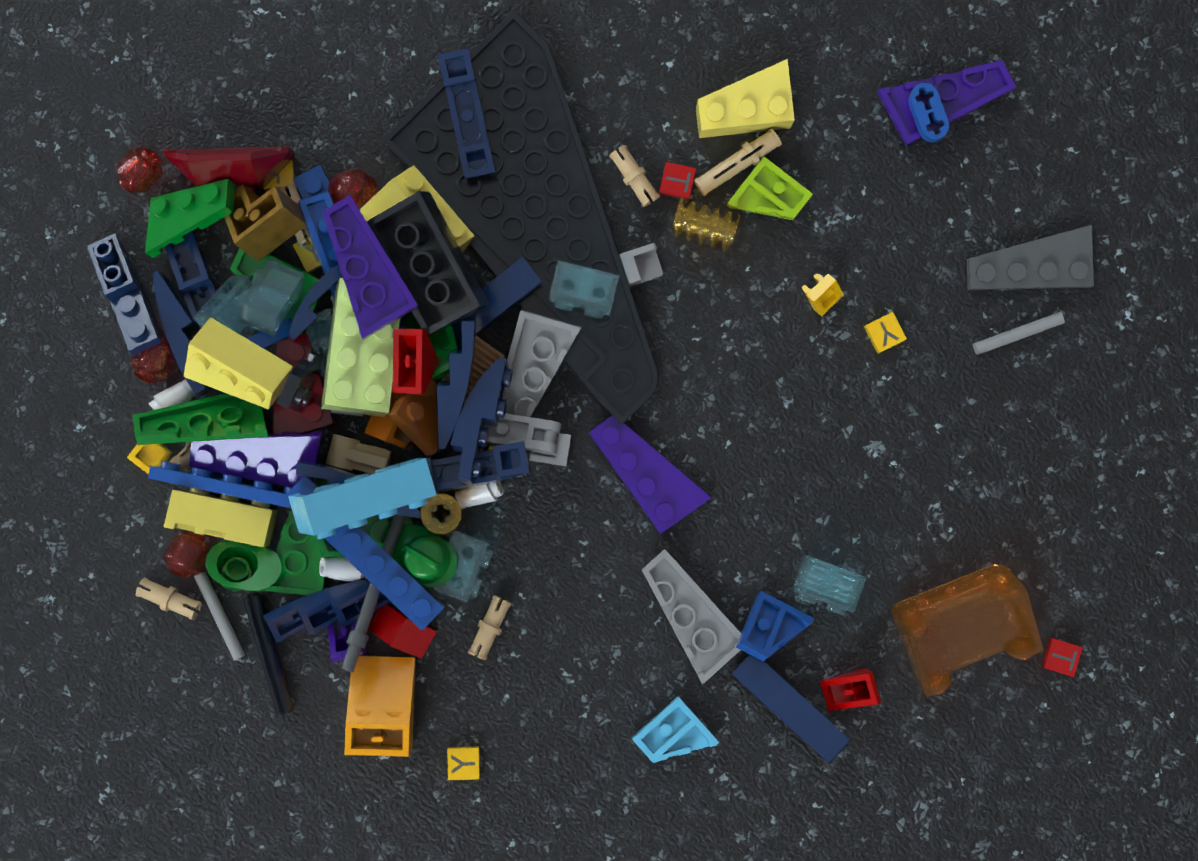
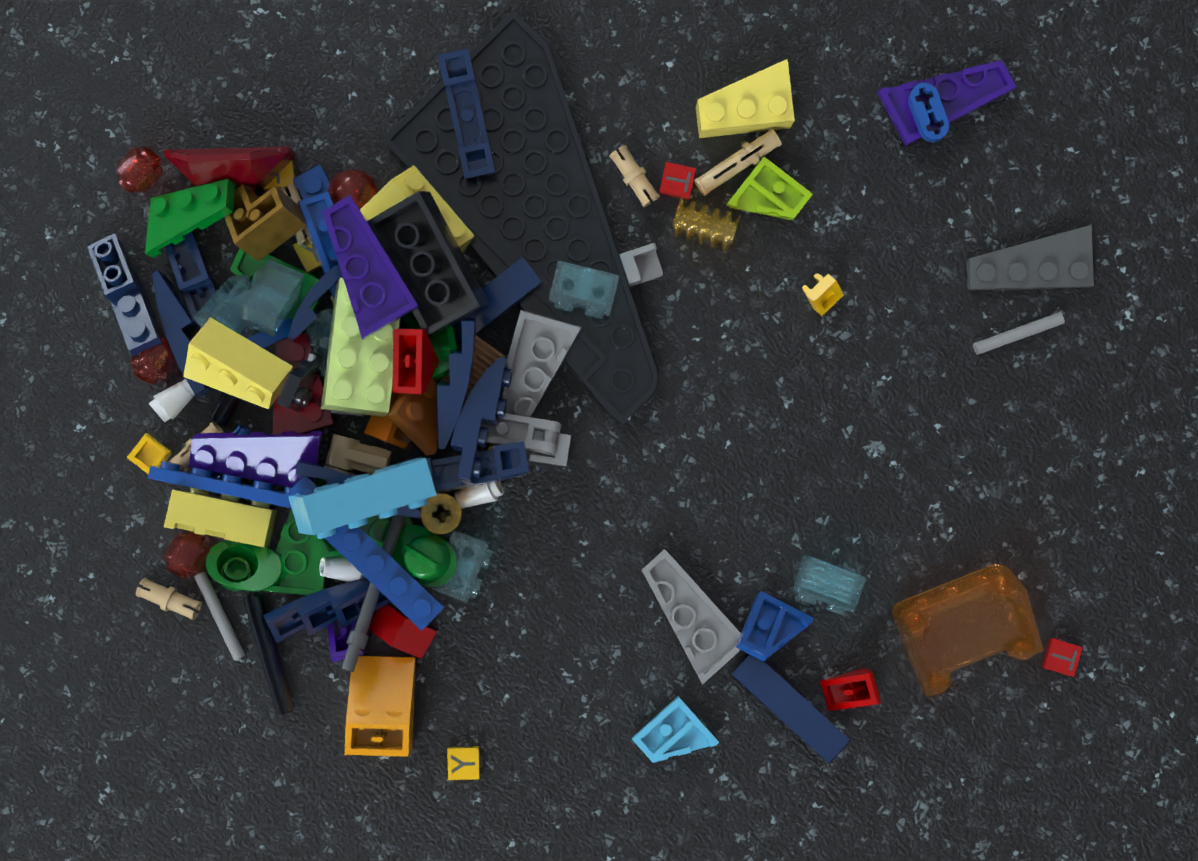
(201, 420): green wing -> none
(489, 627): tan pin -> none
(653, 481): dark purple wing -> none
(885, 332): yellow tile -> none

